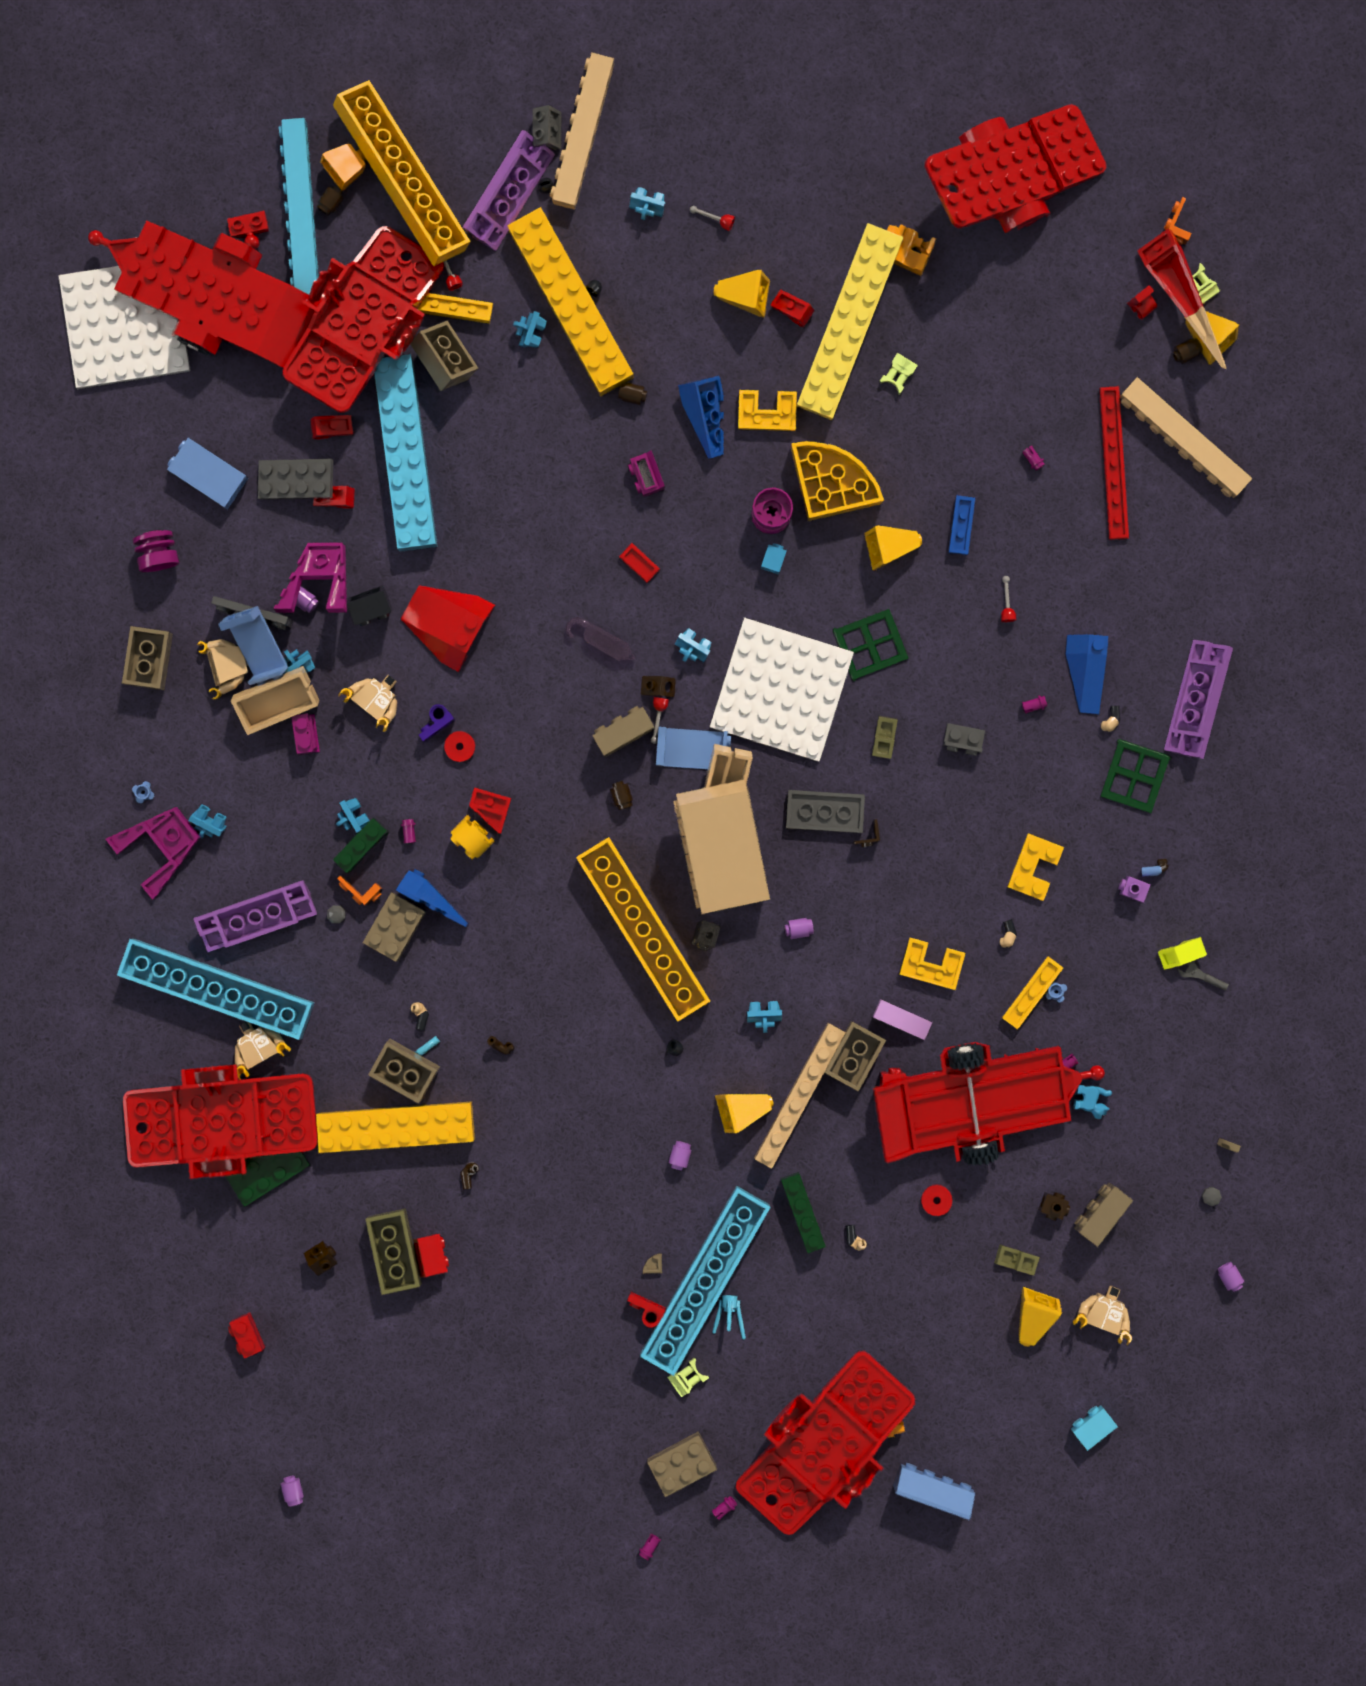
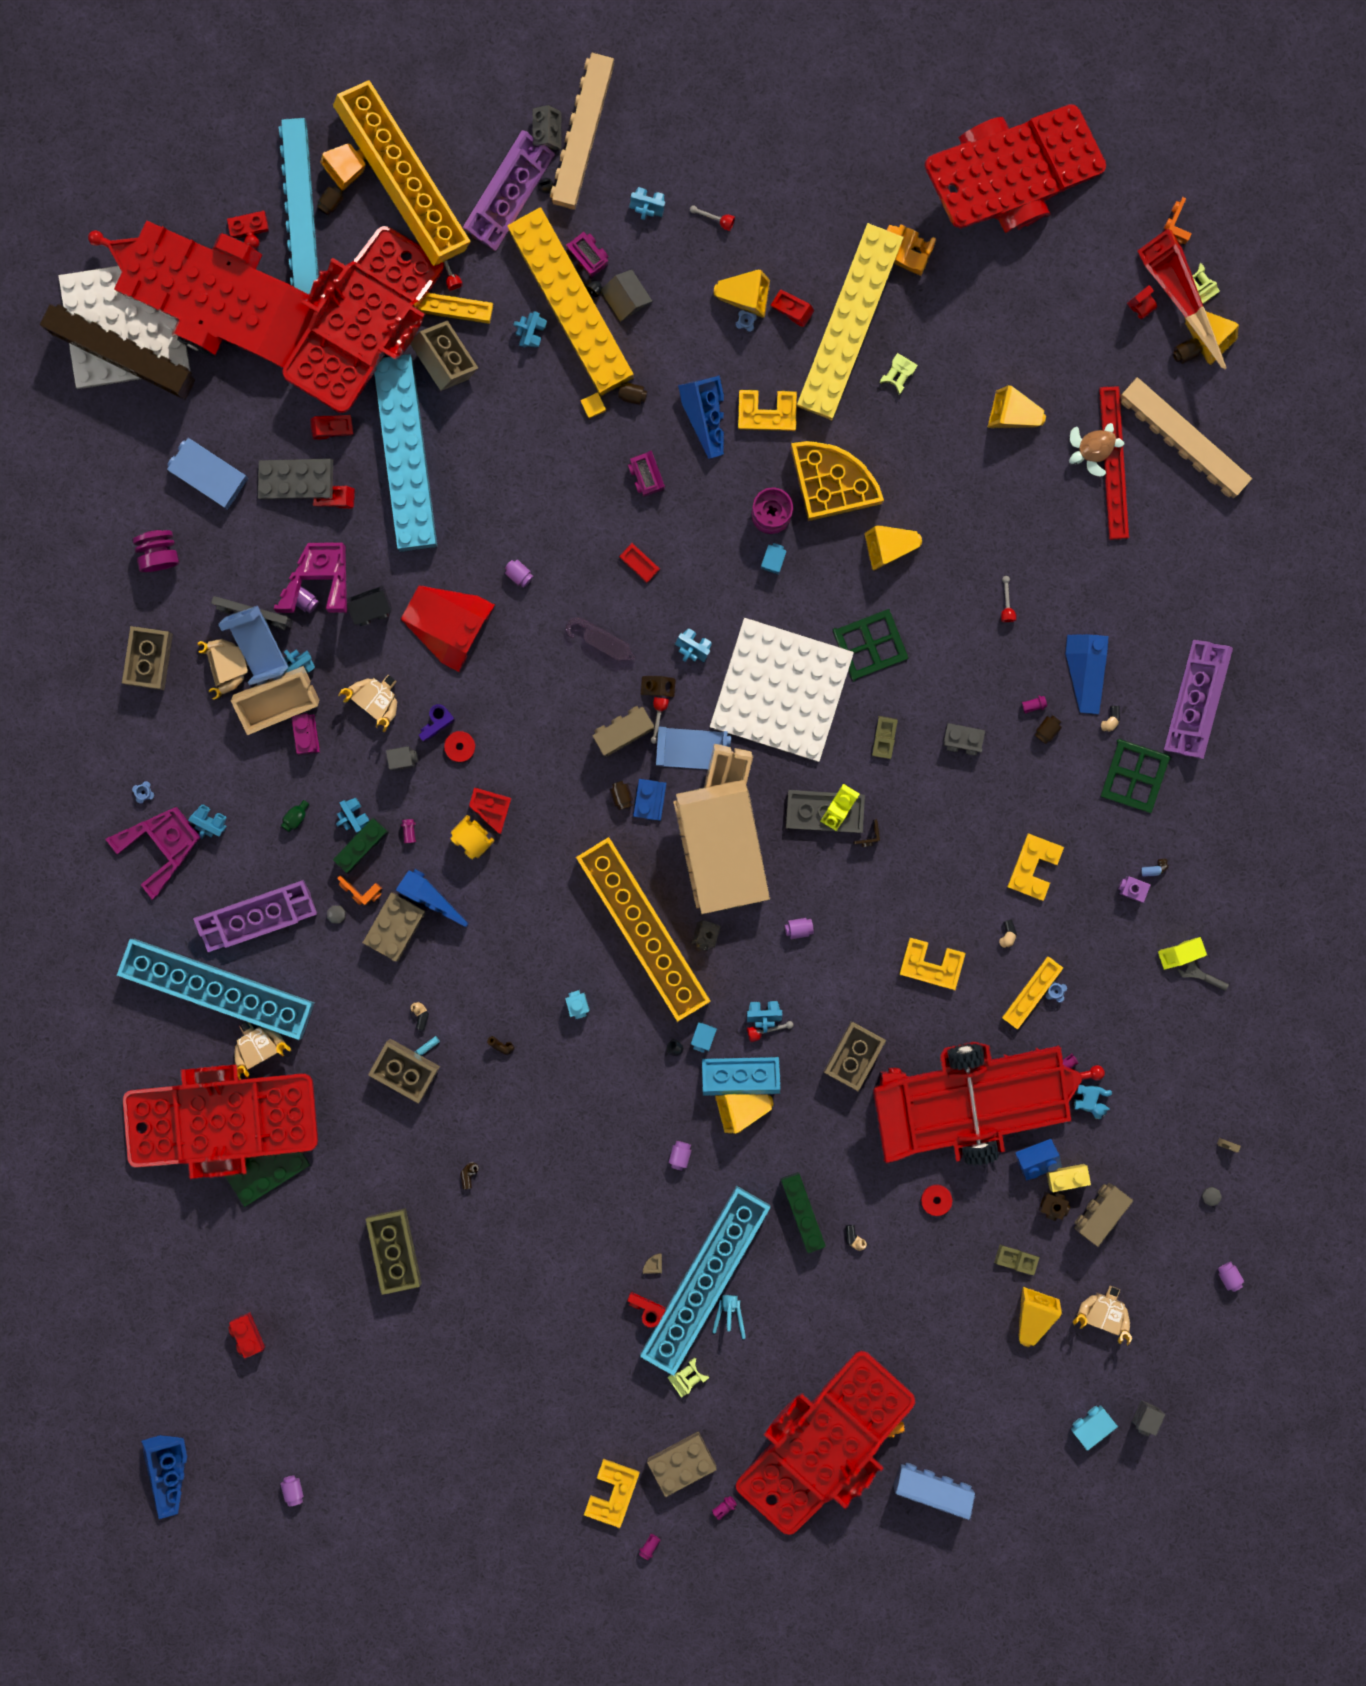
(116, 351): none -> dark brown brick
(165, 1466): none -> blue wedge
(294, 816): none -> dark green plant
(320, 1258): dark brown brick -> none
(395, 1127): yellow brick -> none
(401, 758): none -> dark grey brick
(431, 1255): red brick -> none
(518, 573): none -> medium lavender brick
(577, 1004): none -> medium azure brick
(588, 254): none -> magenta window
(593, 405): none -> yellow tile
(624, 1484): none -> yellow plate
(625, 295): none -> dark grey slope
(650, 799): none -> blue plate
(703, 1037): none -> dark azure brick
(741, 1076): none -> dark azure plate
(751, 317): none -> medium blue plate
(756, 1033): none -> hinge
(799, 1095): tan brick -> none
(839, 807): none -> neon yellow slope
(902, 1019): lavender slope -> none
(961, 525): blue plate -> none
(1014, 410): none -> yellow slope
(1033, 458): magenta pin -> none
(1038, 1159): none -> blue brick
(1048, 729): none -> dark brown brick
(1068, 1178): none -> light yellow brick
(1094, 448): none -> animal
(1148, 1418): none -> dark grey brick

